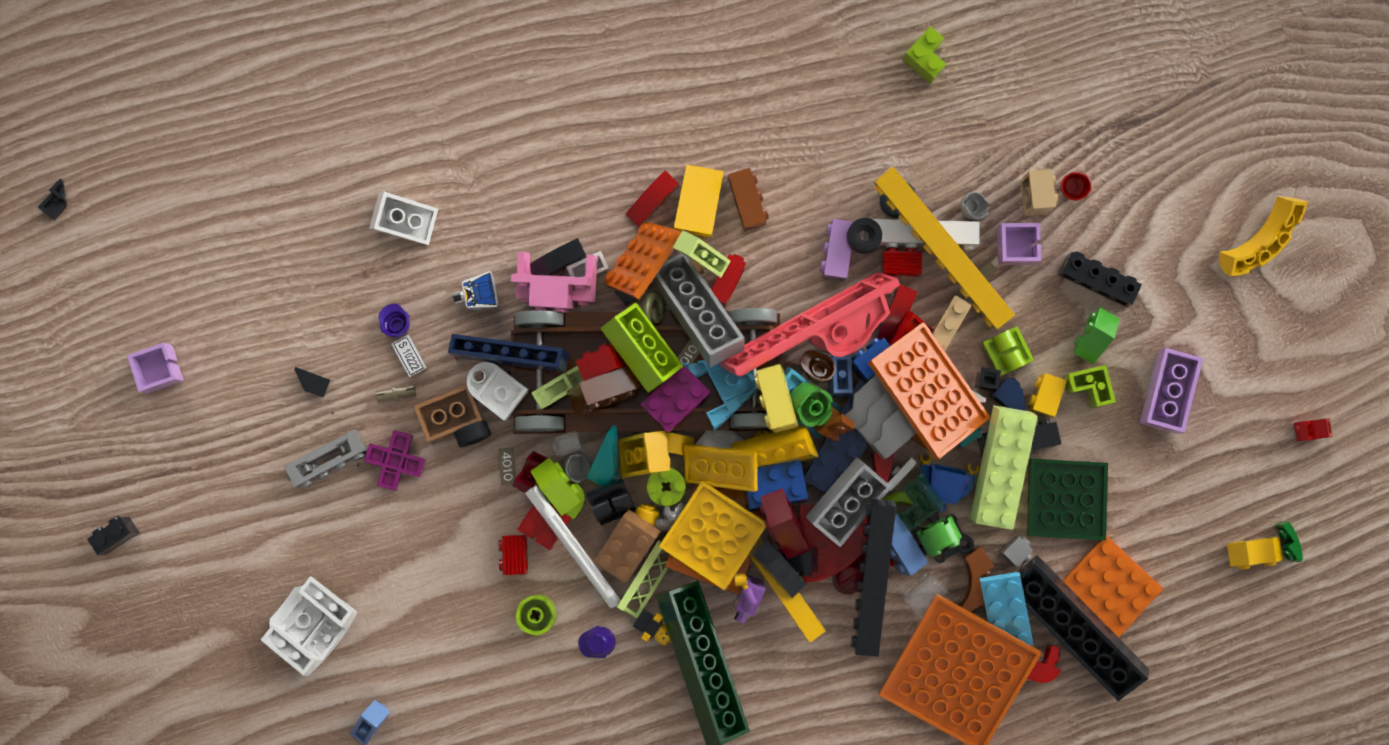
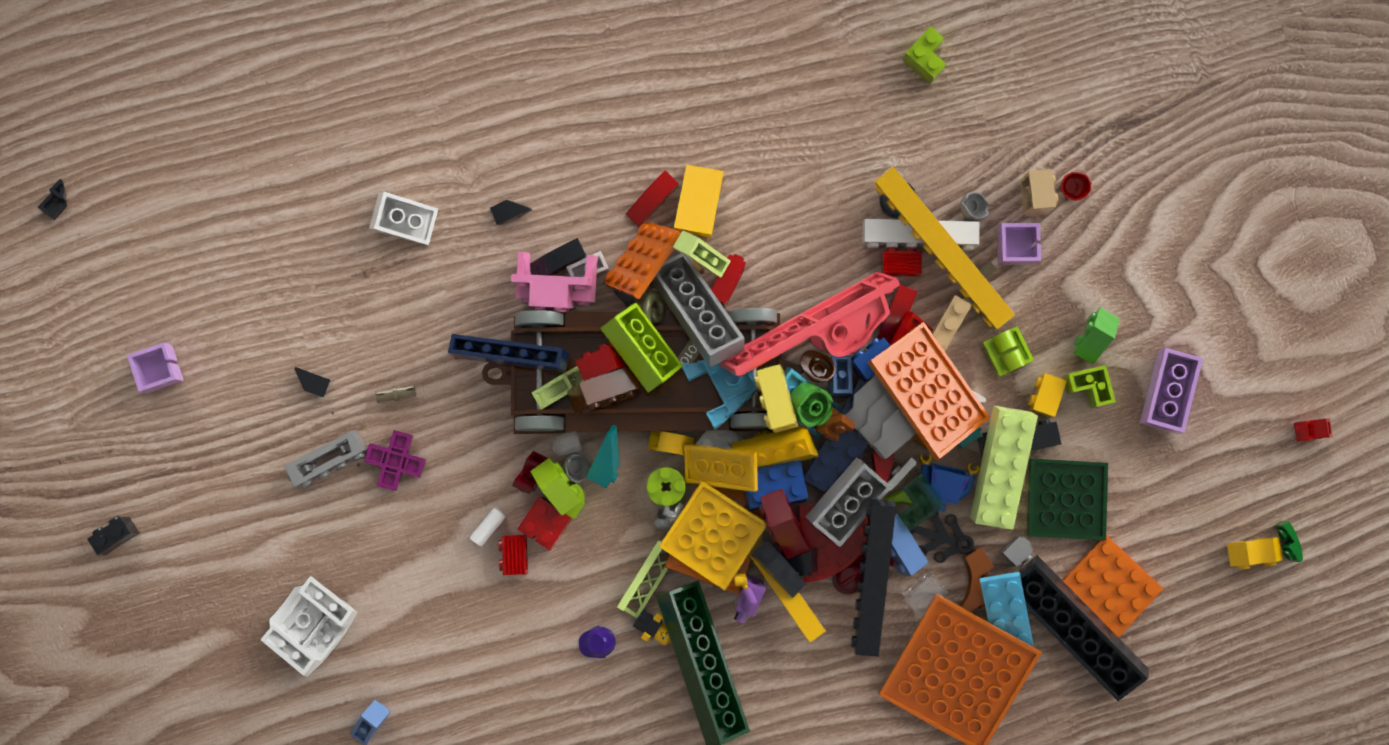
(394, 320): dark purple hat -> none
(409, 356): white tile -> none
(448, 413): medium nougat brick -> none
(472, 433): black tyre -> none
(479, 293): torso -> none
(488, 526): none -> white brick
(496, 390): white plate -> none
(507, 465): dark tan sticker -> none
(508, 210): none -> black slope
(526, 610): lime brick -> none
(573, 546): white piece -> none
(610, 501): black plate -> none
(627, 546): medium nougat brick -> none
(643, 454): yellow brick -> none
(648, 513): yellow head -> none
(675, 399): magenta plate -> none
(748, 199): dark orange brick -> none
(836, 251): lavender brick -> none
(872, 228): black tyre -> none
(939, 535): bright green brick -> none
(988, 379): black brick -> none
(1009, 394): dark blue slope -> none
(1045, 671): red brick -> none
(1100, 279): black brick -> none
(1267, 241): yellow brick -> none

